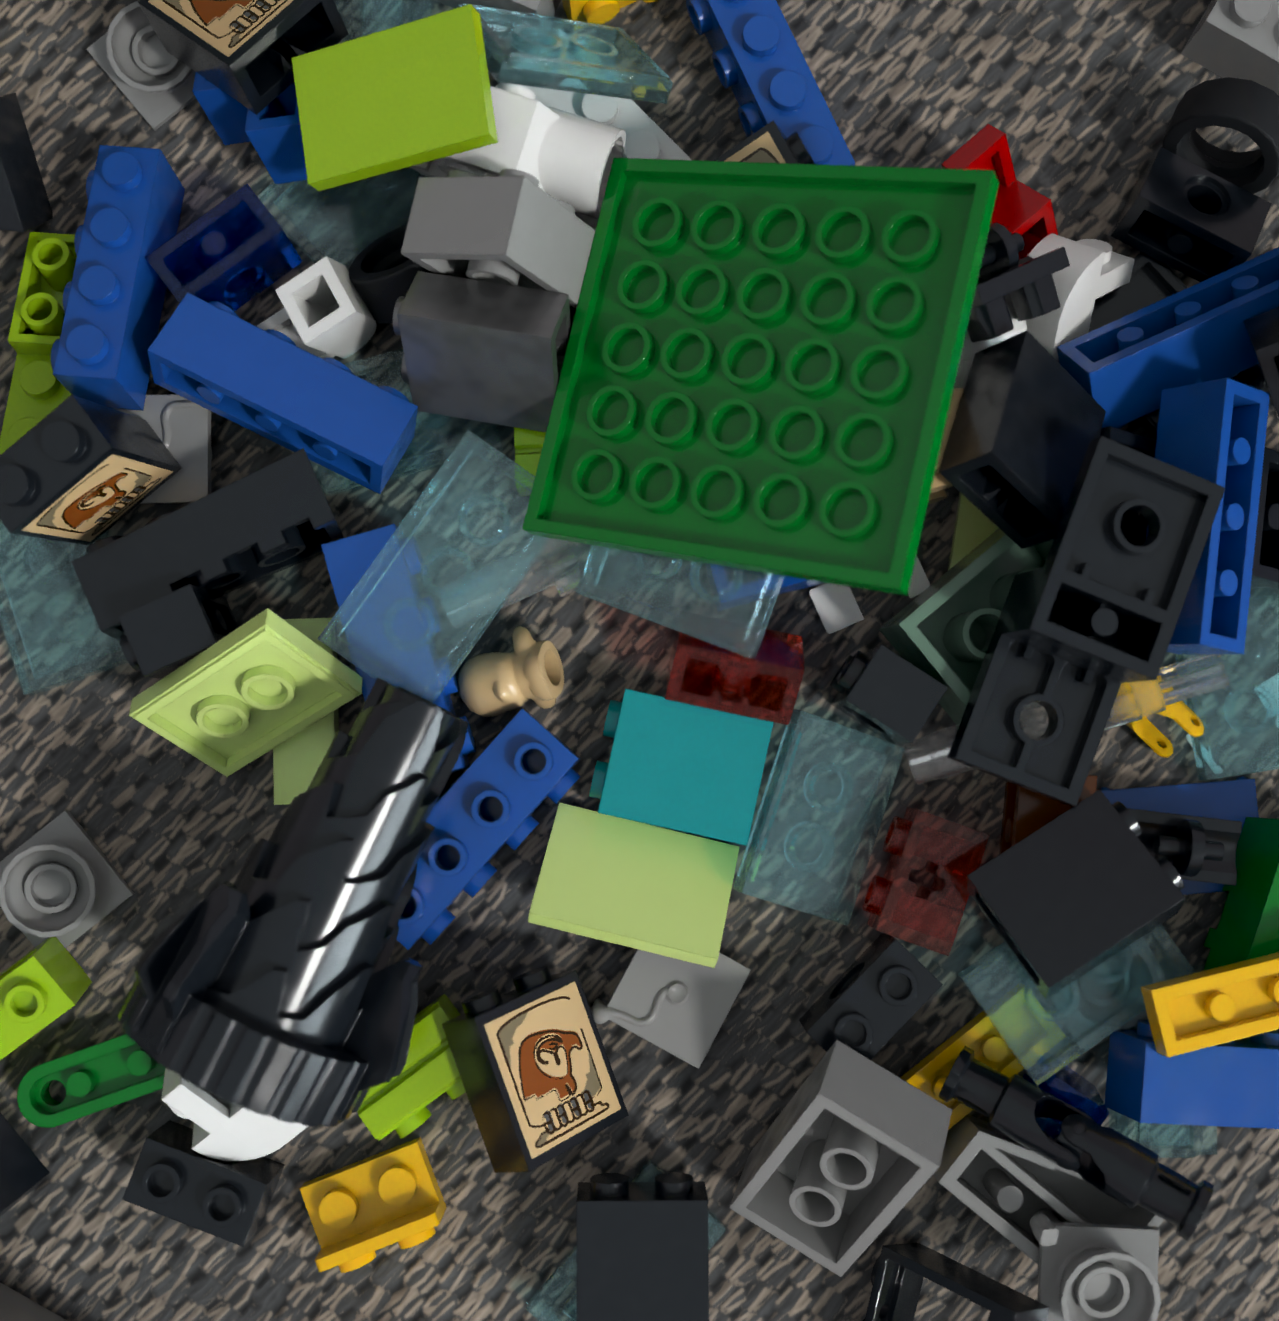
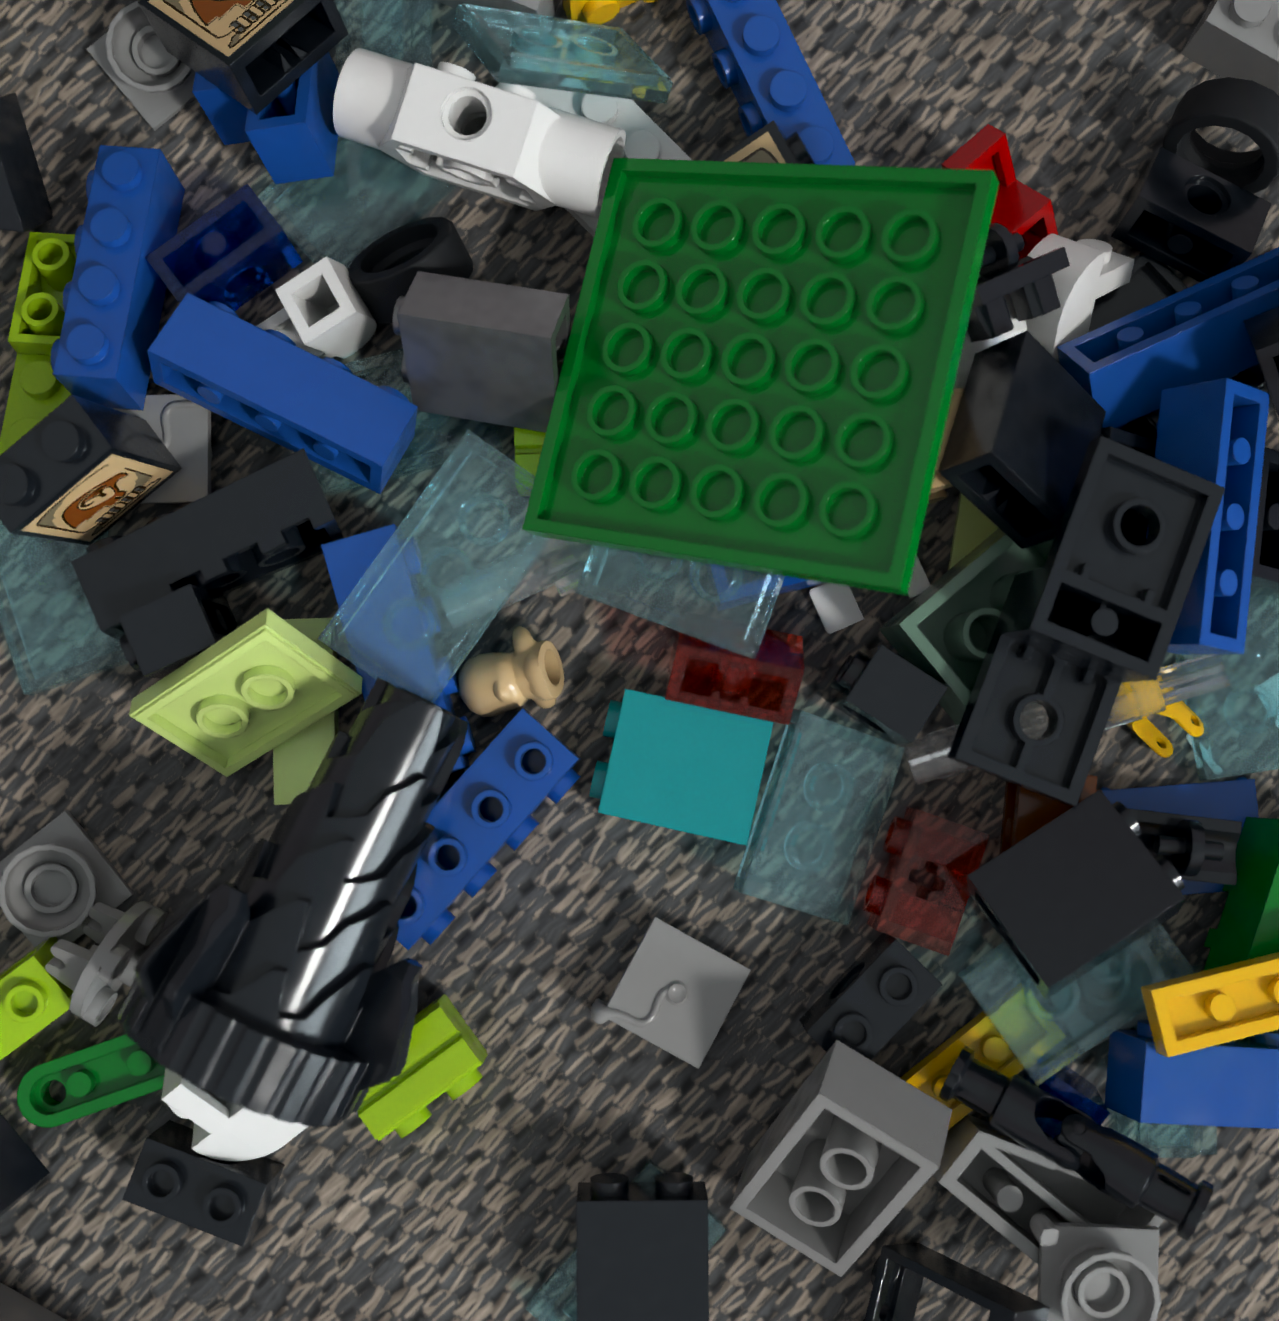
(103, 968): none -> light grey plate
(374, 1206): yellow bracket -> none
(394, 98): lime tile -> none
(498, 232): light grey brick -> none
(534, 1069): brick -> none
(635, 885): yellowish green tile -> none

